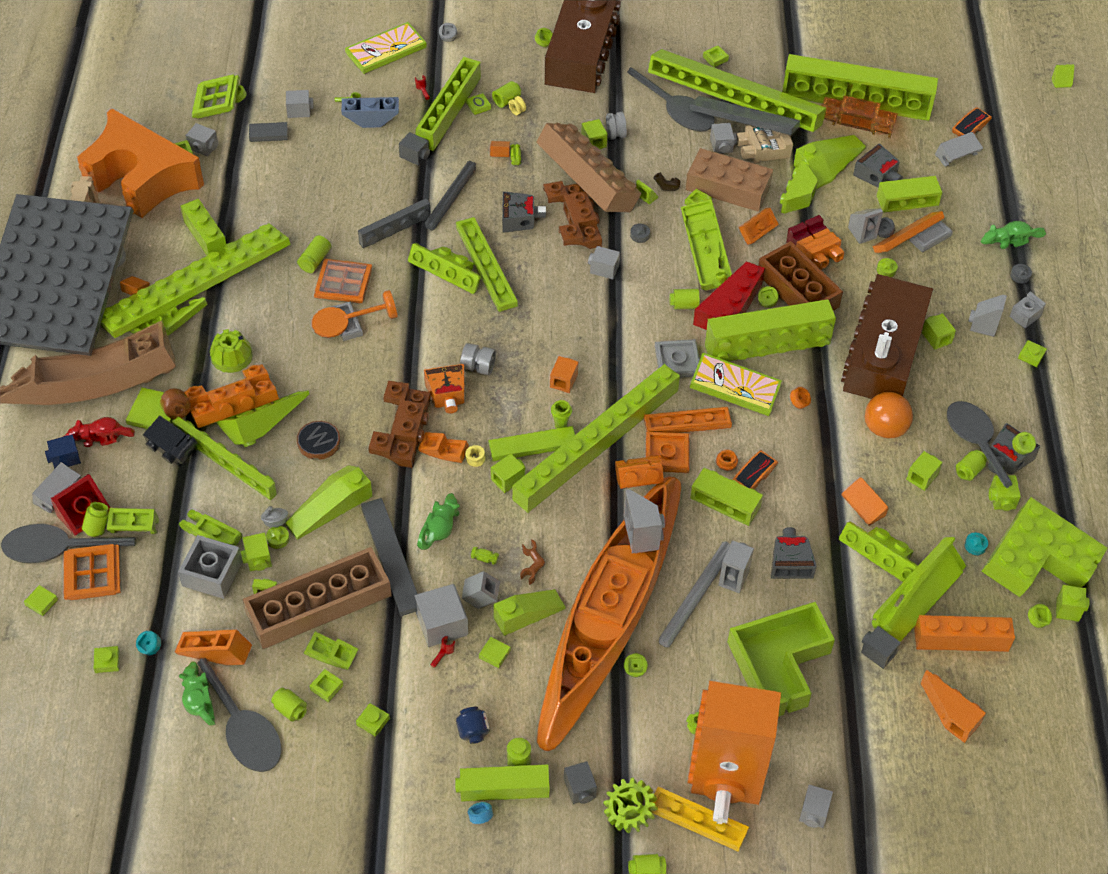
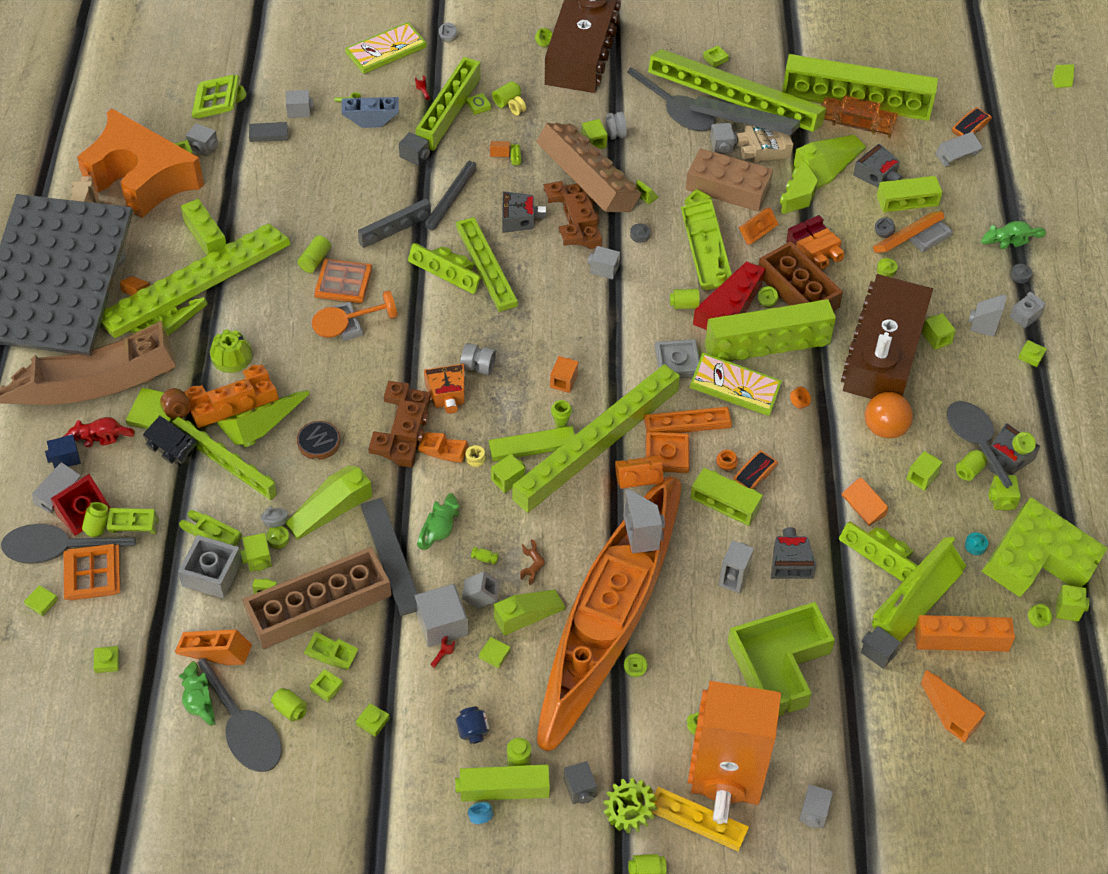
(148, 643): teal tile -> none
(667, 185): dark brown arm -> none
(694, 596): light grey axle -> none
(865, 224): light grey slope -> none

